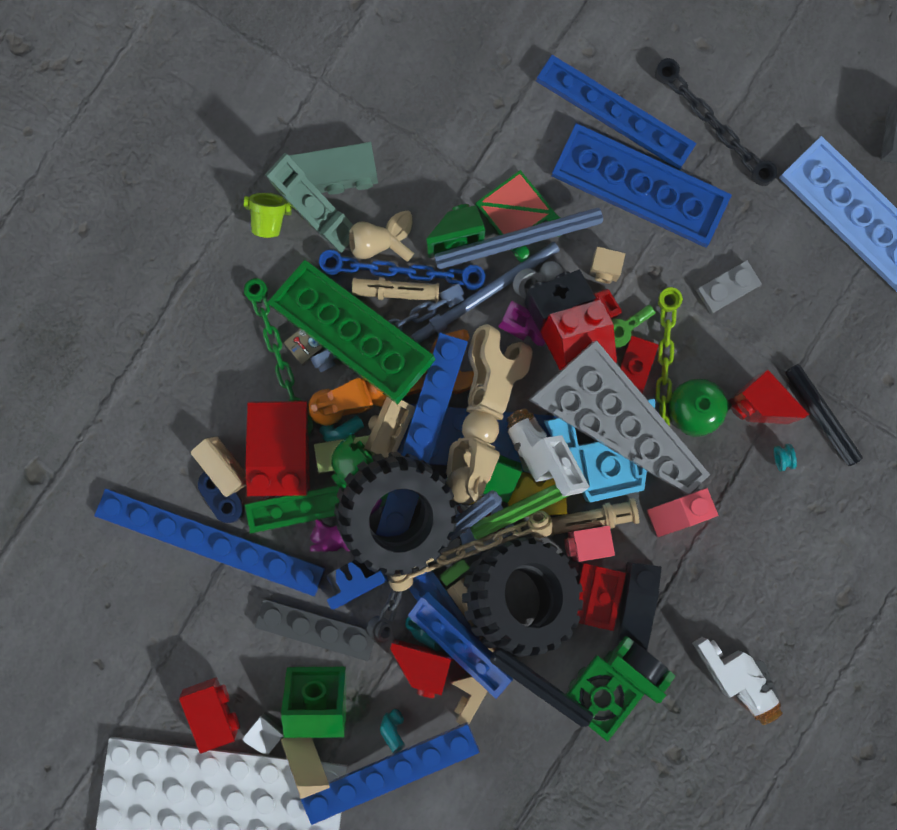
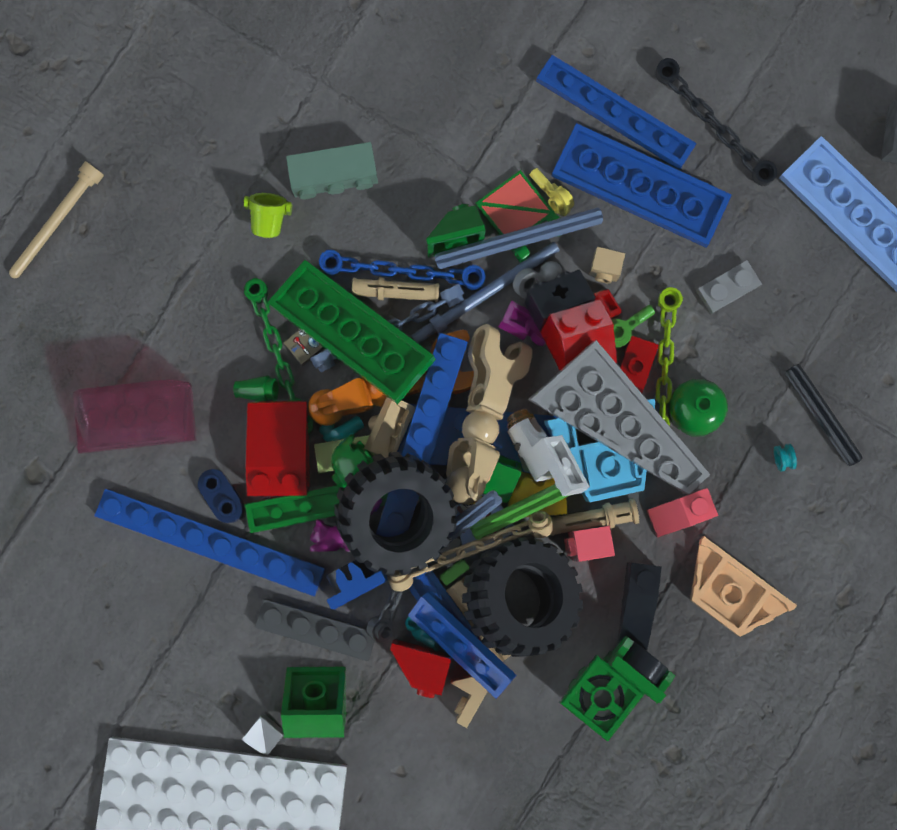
(87, 177): none -> tan piece
(134, 415): none -> clear pink windscreen
(209, 714): red brick -> none
(220, 465): tan slope -> none
(257, 389): none -> green cone
(305, 766): tan slope -> none
(309, 202): sand green slope -> none
(369, 239): tan piece -> none
(389, 730): teal arm -> none
(391, 773): blue plate -> none
(541, 687): black axle -> none
(559, 198): none -> light yellow plate
(600, 596): red plate -> none
(733, 591): none -> light nougat wing
(744, 676): white plate -> none
(766, 402): red slope -> none

